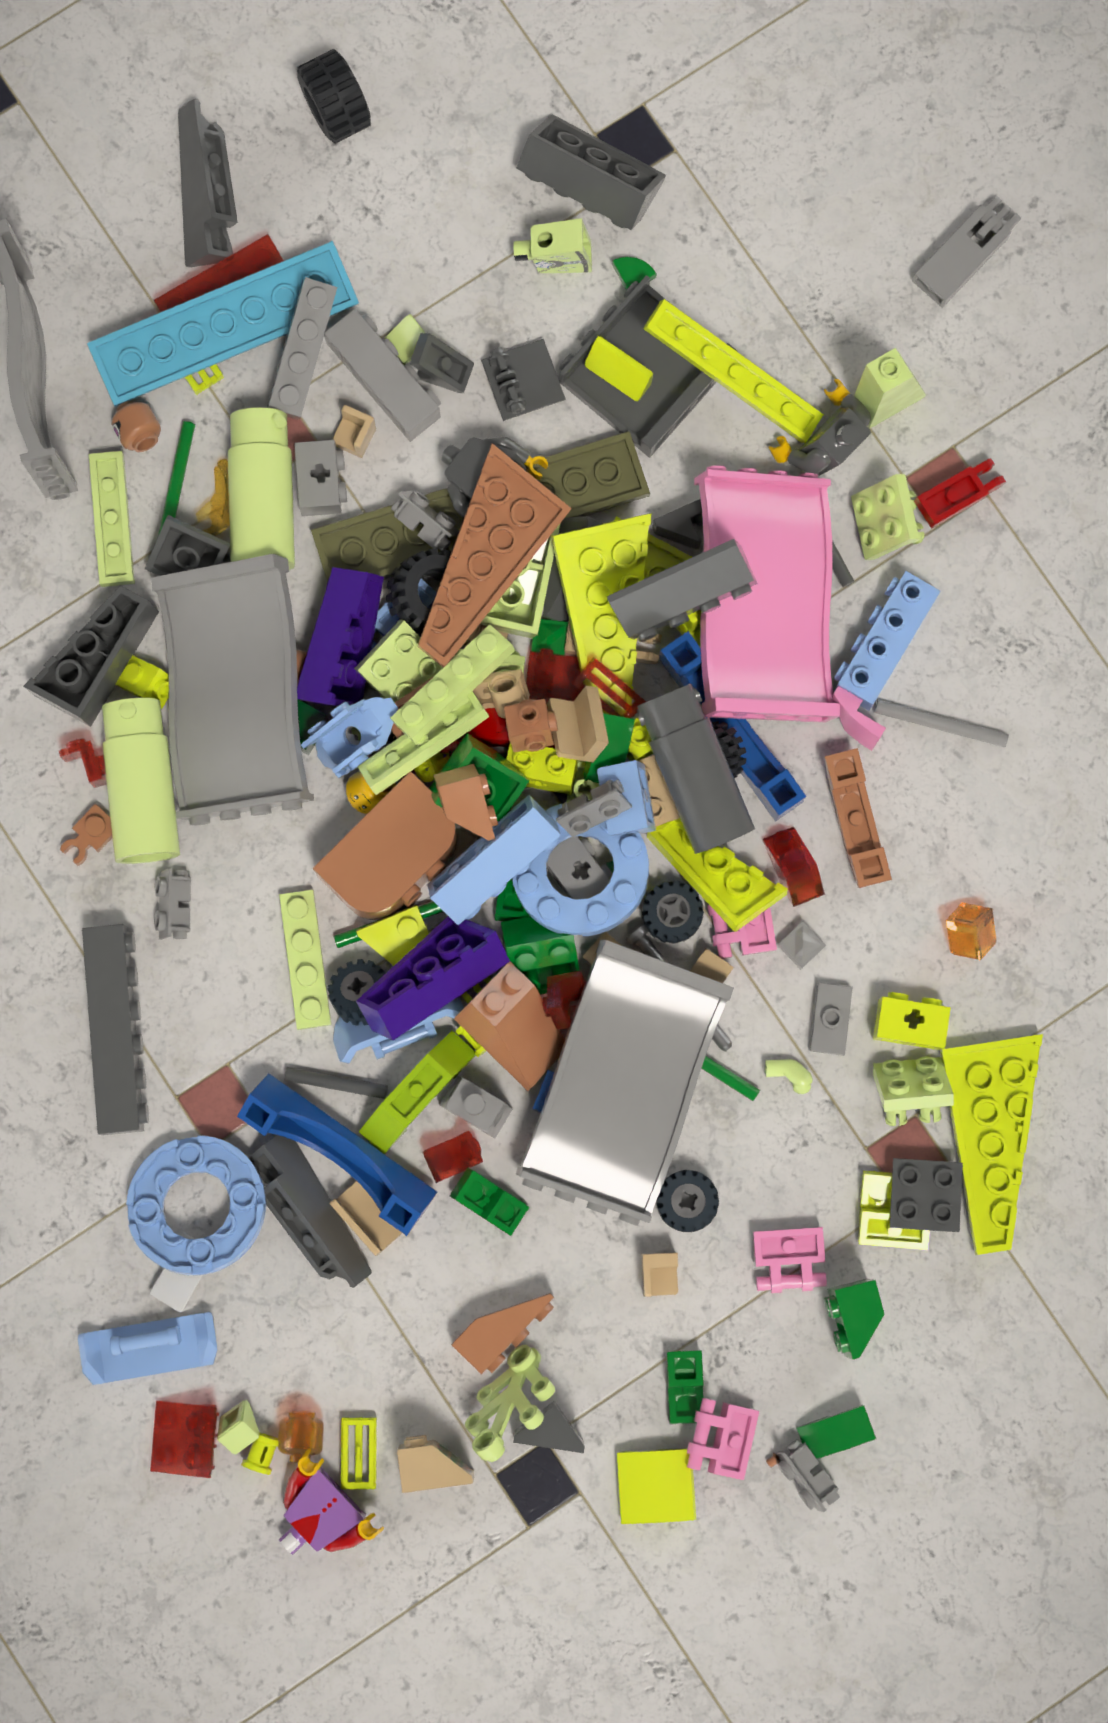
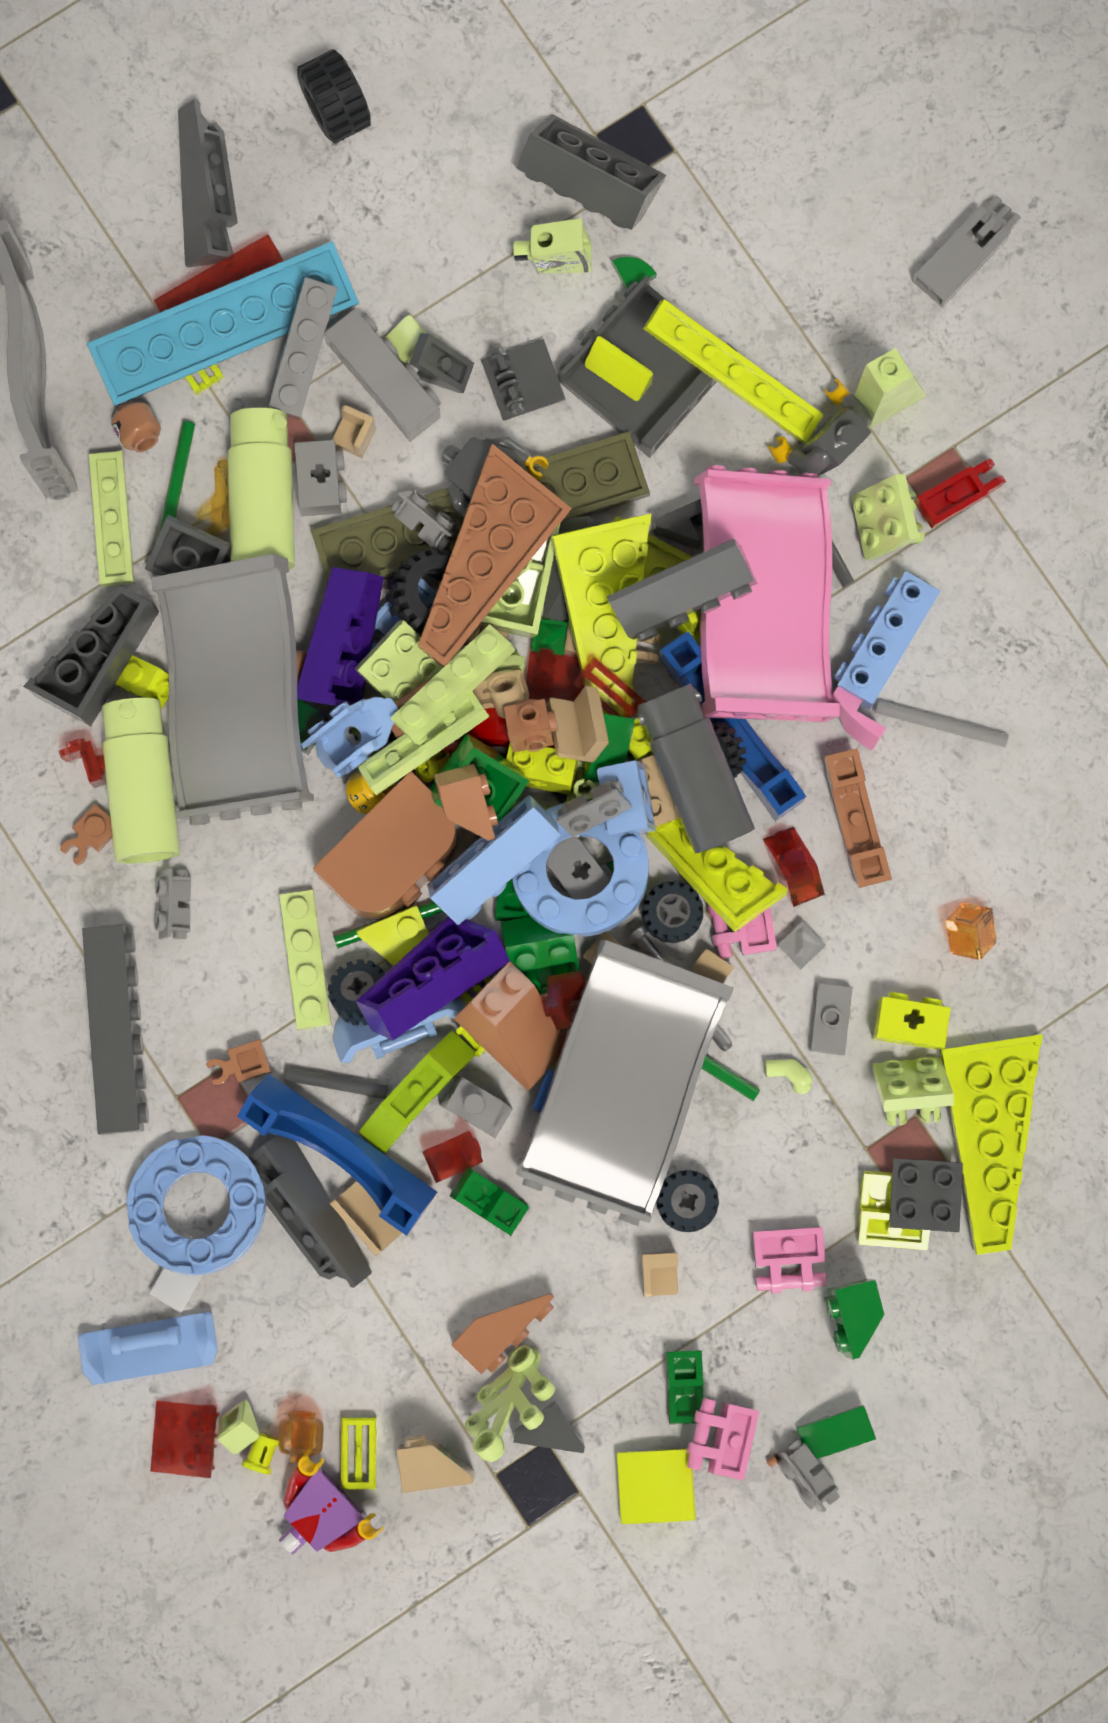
(245, 1063): none -> nougat plate

